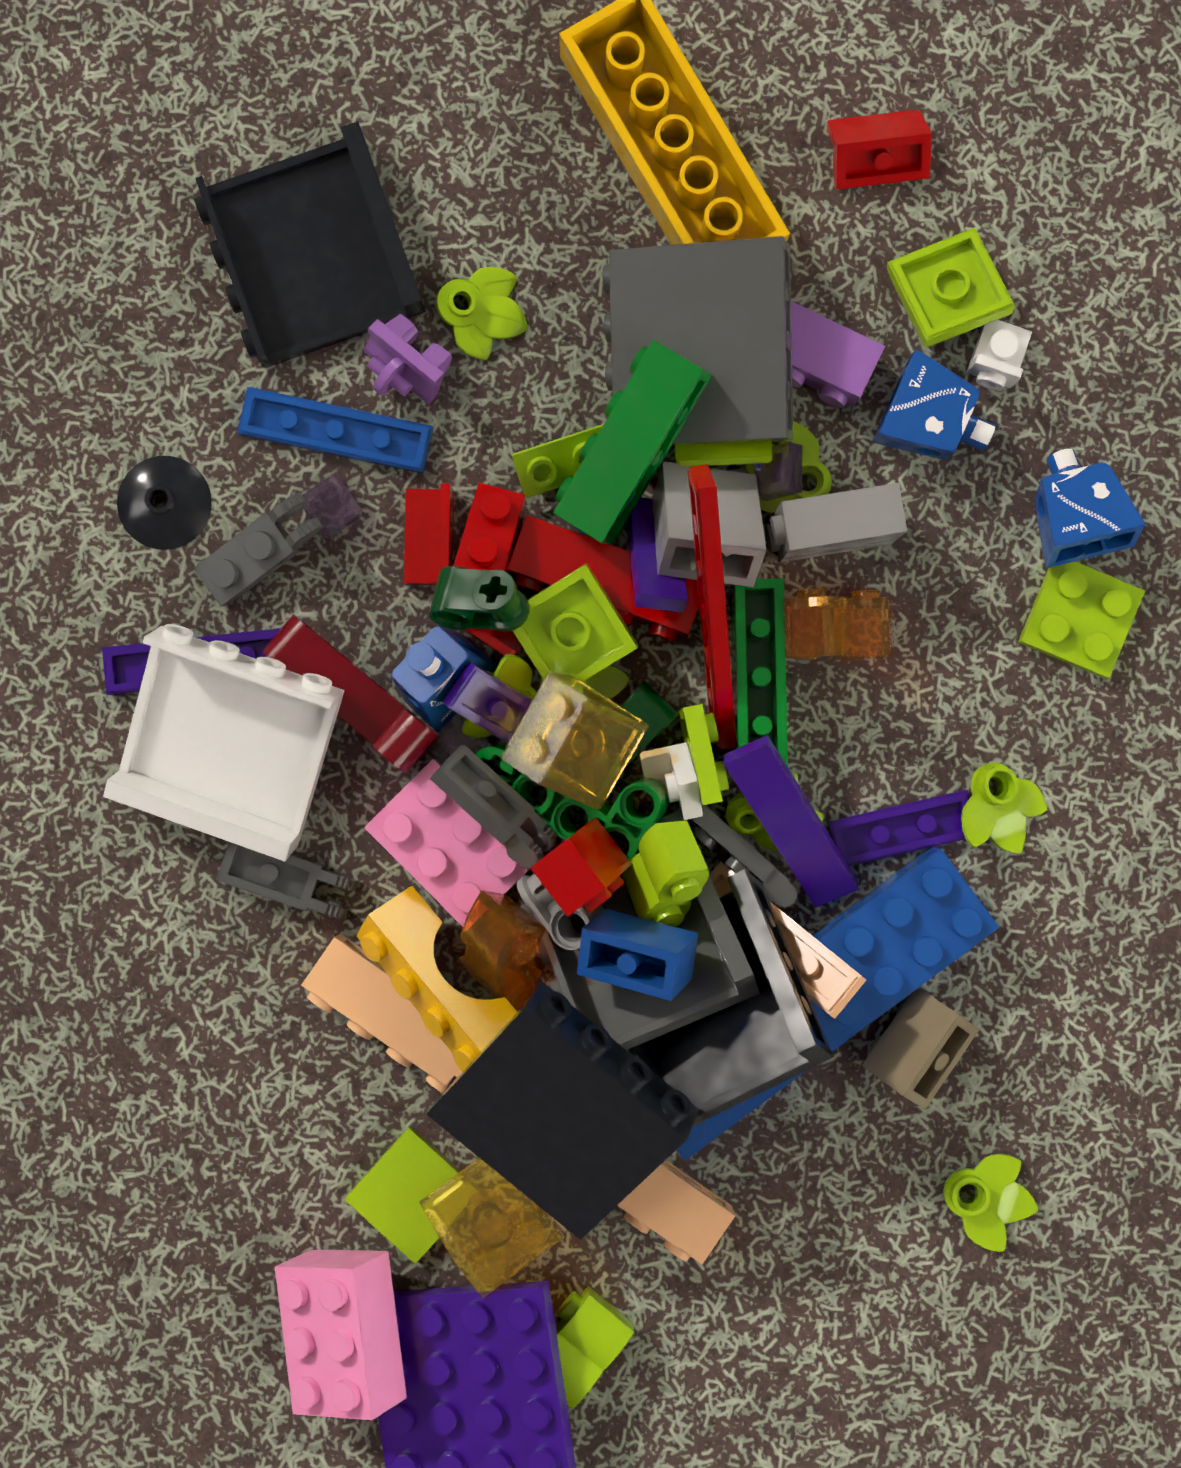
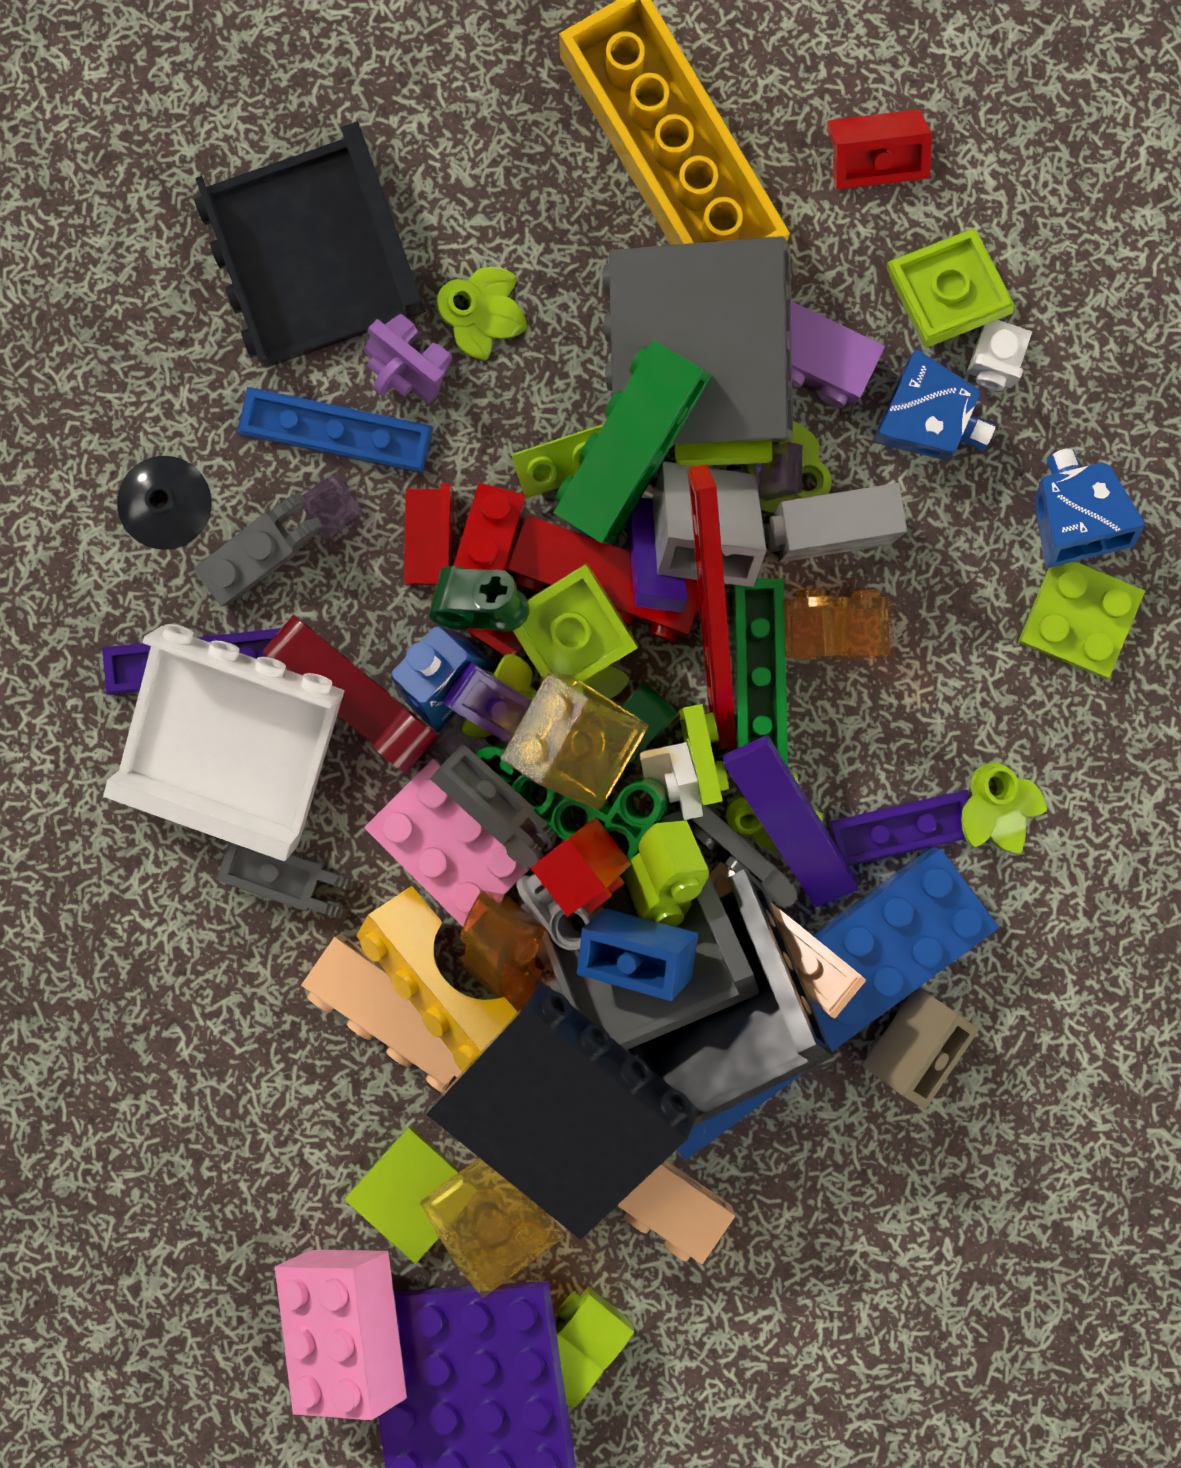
(995, 1200): lime plate -> none

